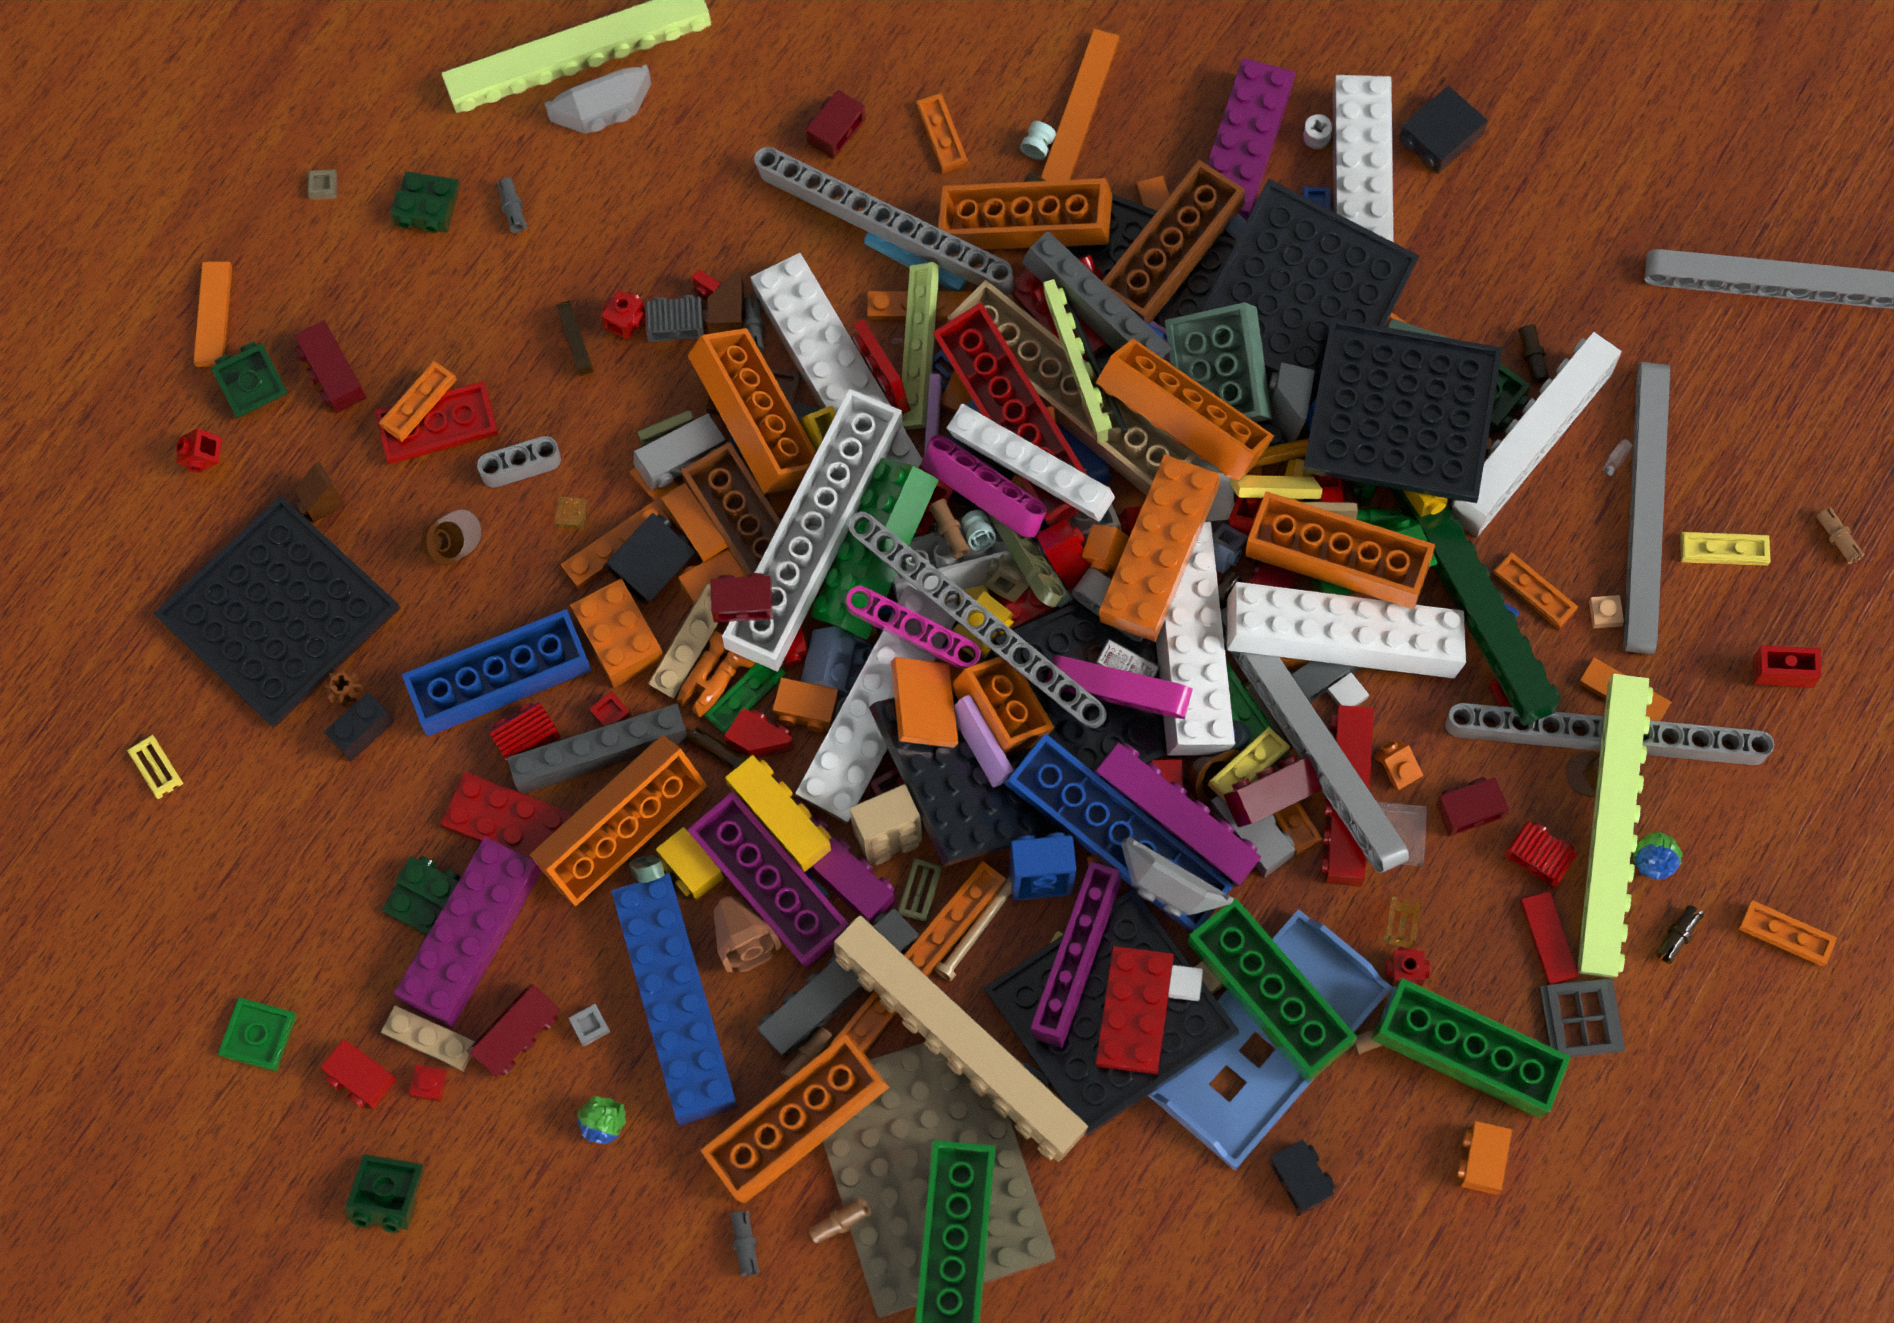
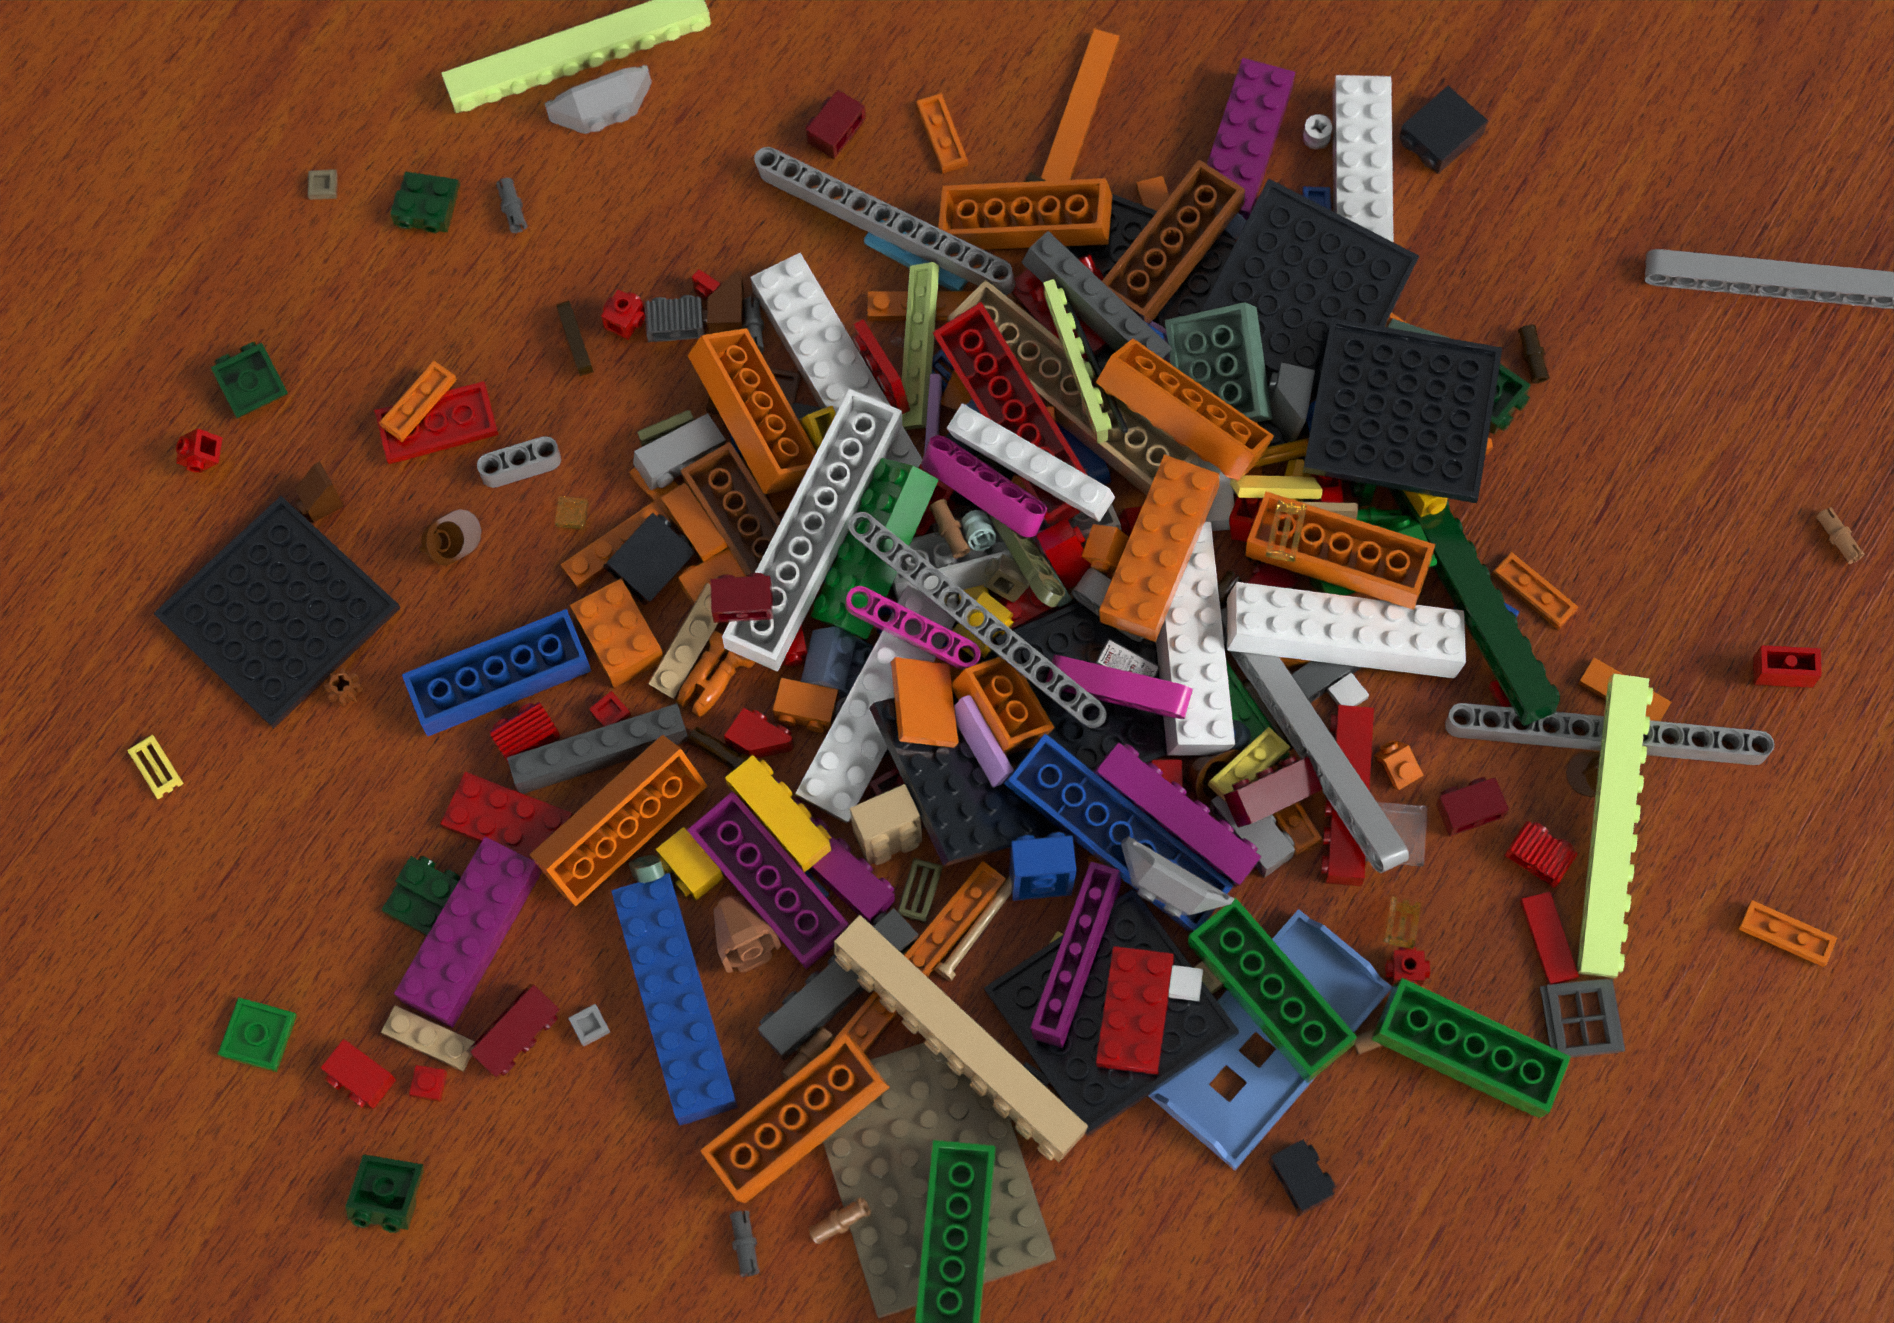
(212, 313): orange tile -> none
(328, 367): dark red brick -> none
(359, 726): black brick -> none
(601, 1119): bright green piece -> none
(743, 694): green tile -> none
(1037, 141): light aqua wheel -> none
(1227, 547): sand blue brick -> none
(1290, 509): none -> clear yellow tile
(1485, 1157): orange brick -> none
(1538, 429): white brick -> none
(1606, 611): light nougat plate -> none
(1617, 457): clear tile -> none
(1646, 509): light grey beam -> none
(1657, 855): blue piece -> none
(1679, 934): dark brown pin -> none
(1725, 548): light yellow tile -> none

